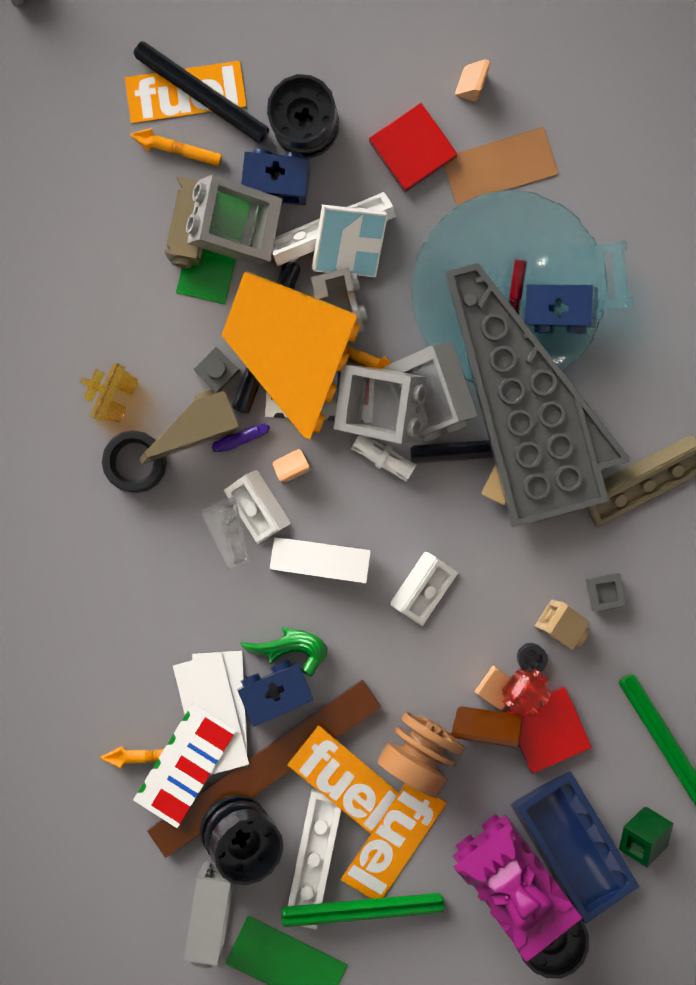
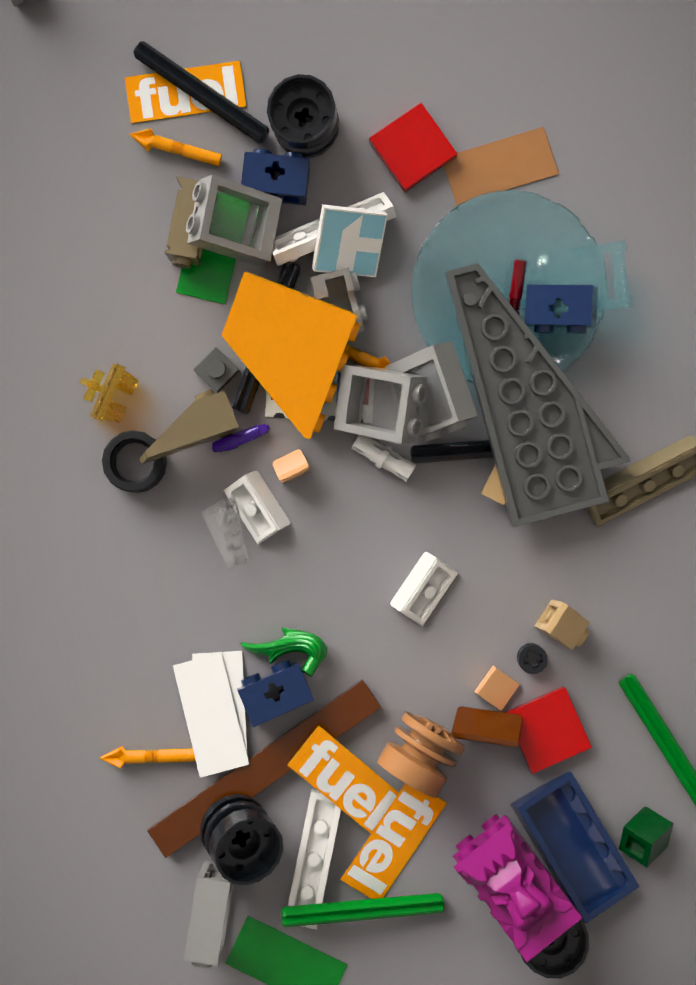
(184, 765): sticker -> none
(320, 560): white slope -> none
(473, 80): light nougat slope -> none
(526, 692): clear red head -> none
(605, 592): dark grey plate -> none

